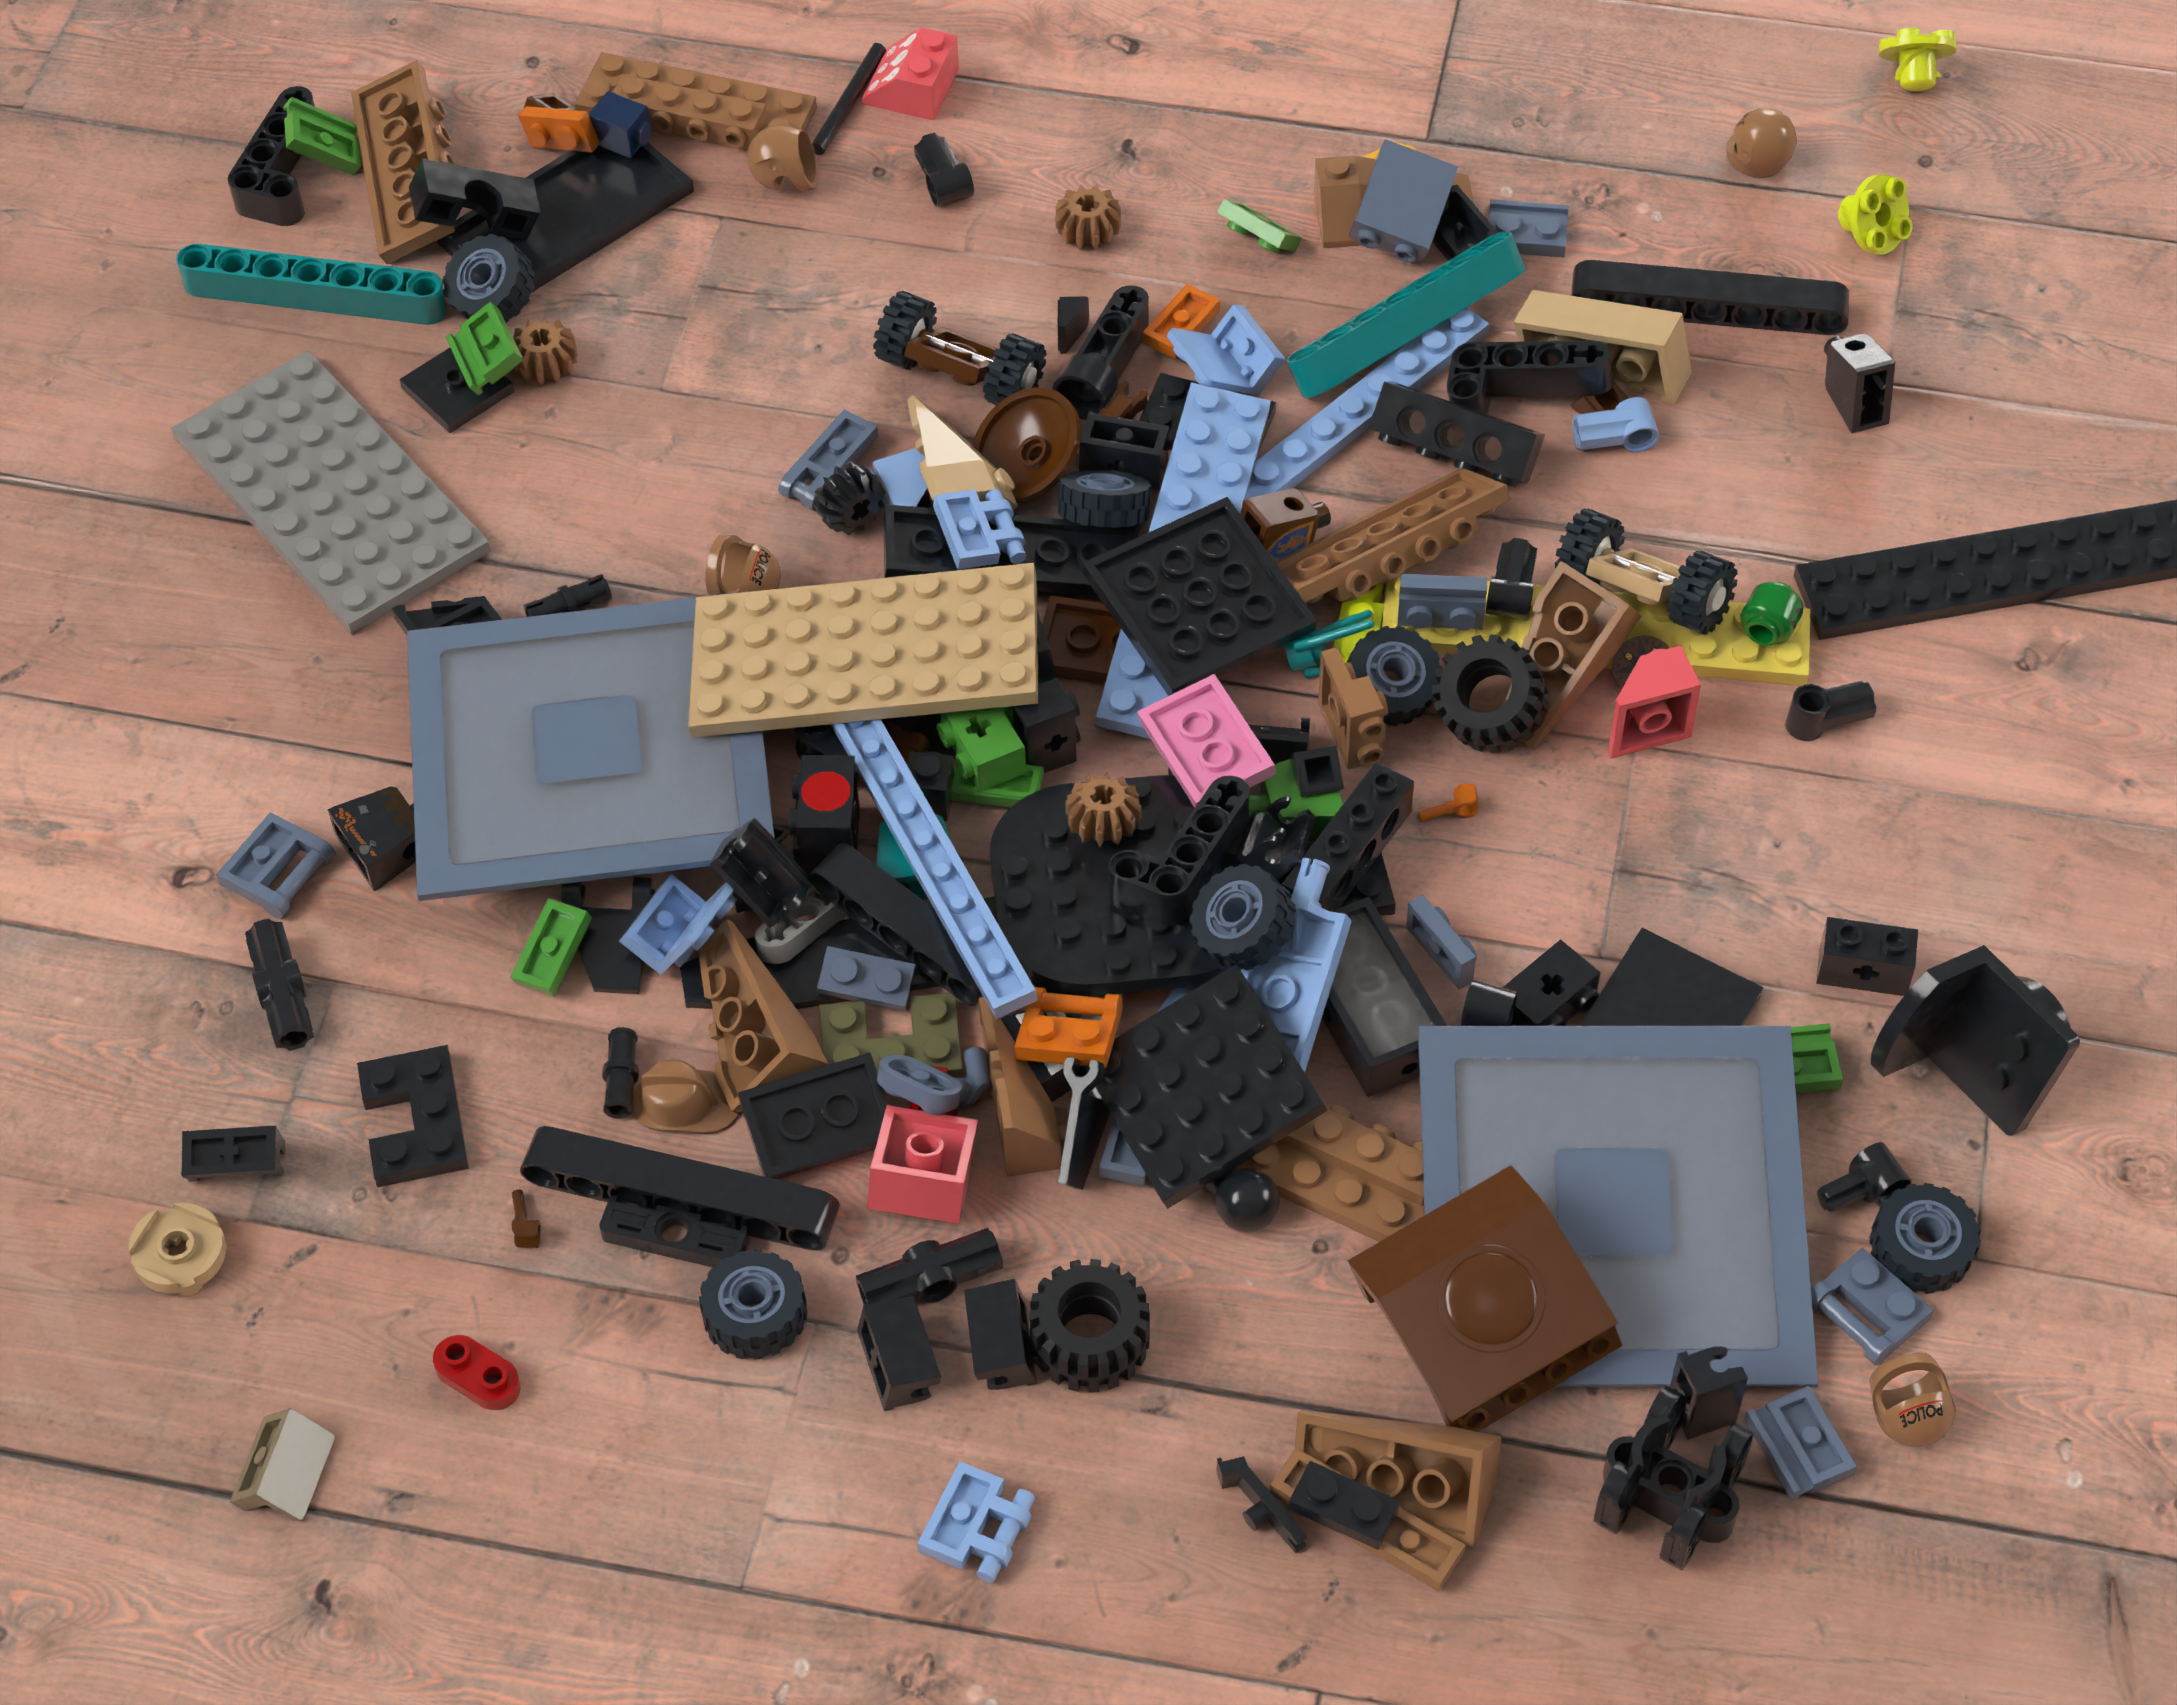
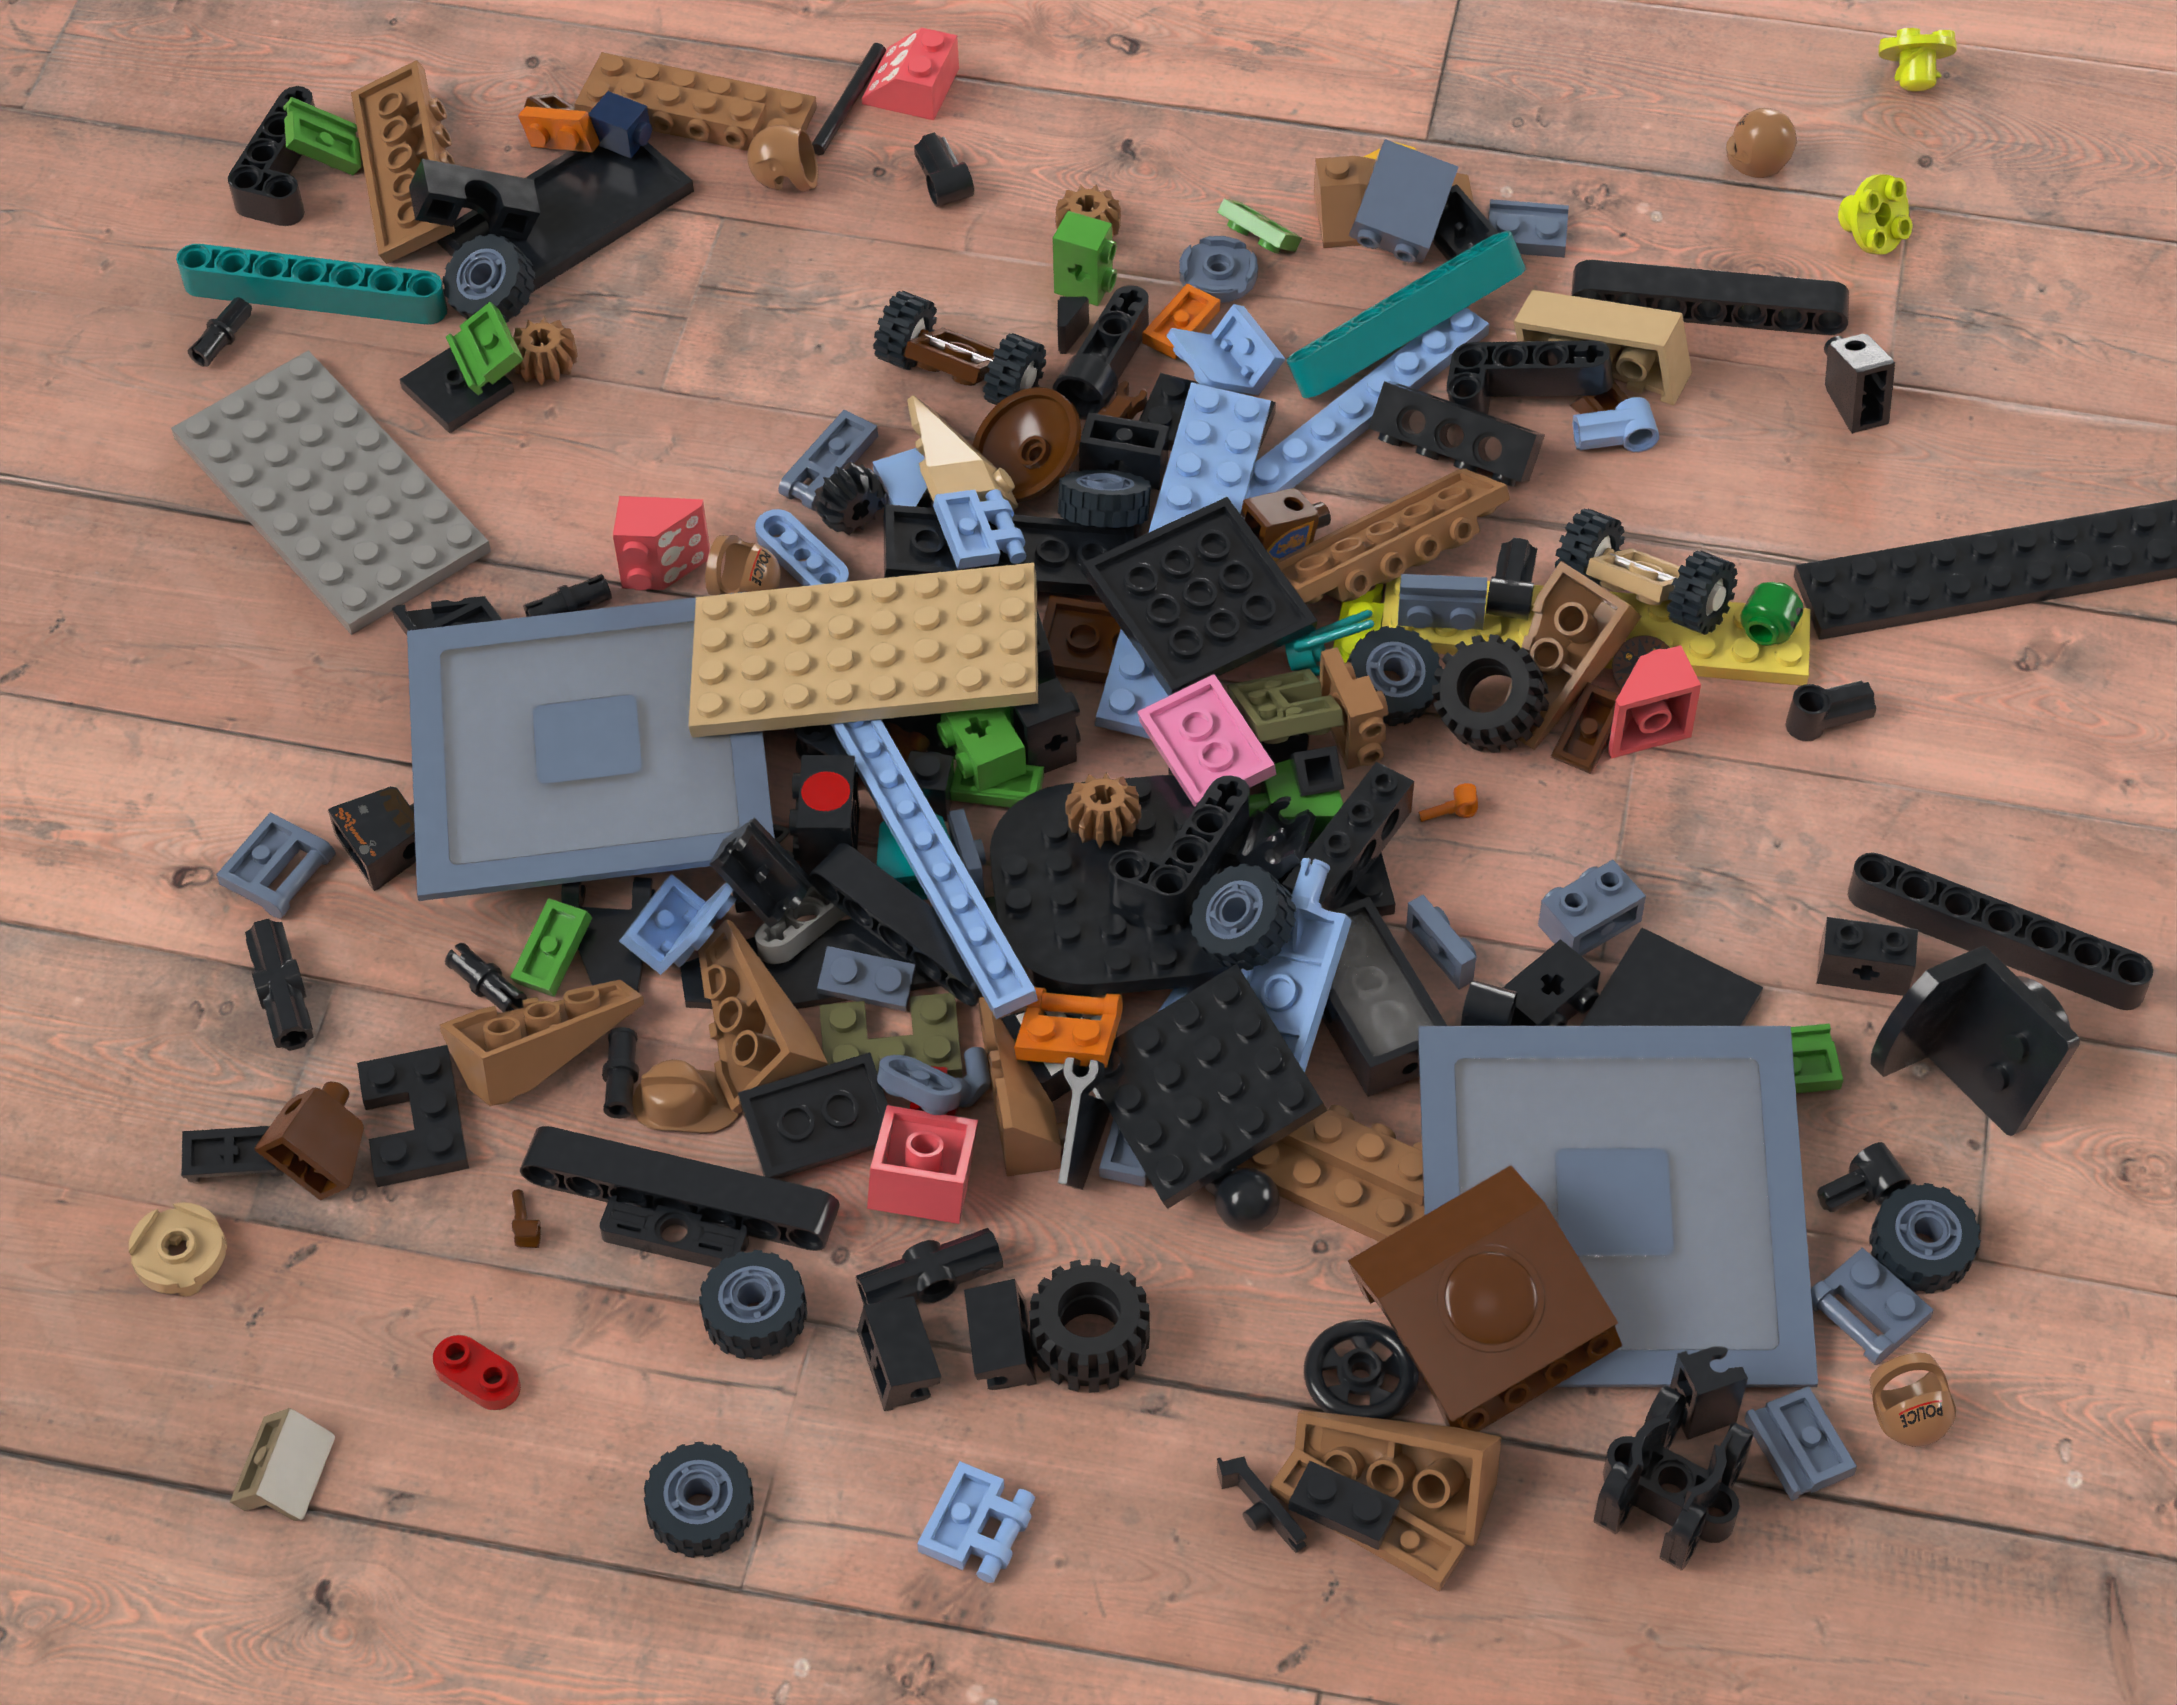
(220, 332): none -> black axle
(315, 1140): none -> reddish brown torso
(484, 978): none -> black pin
(524, 1046): none -> medium nougat wedge
(659, 540): none -> coral slope
(695, 1471): none -> black wheel
(797, 544): none -> light blue plate
(969, 850): none -> sand blue plate
(1083, 258): none -> bright green brick
(1219, 267): none -> sand blue plate
(1285, 706): none -> olive plate
(1364, 1336): none -> black plate
(1587, 729): none -> reddish brown slope
(1592, 908): none -> sand blue brick
(2020, 934): none -> black beam

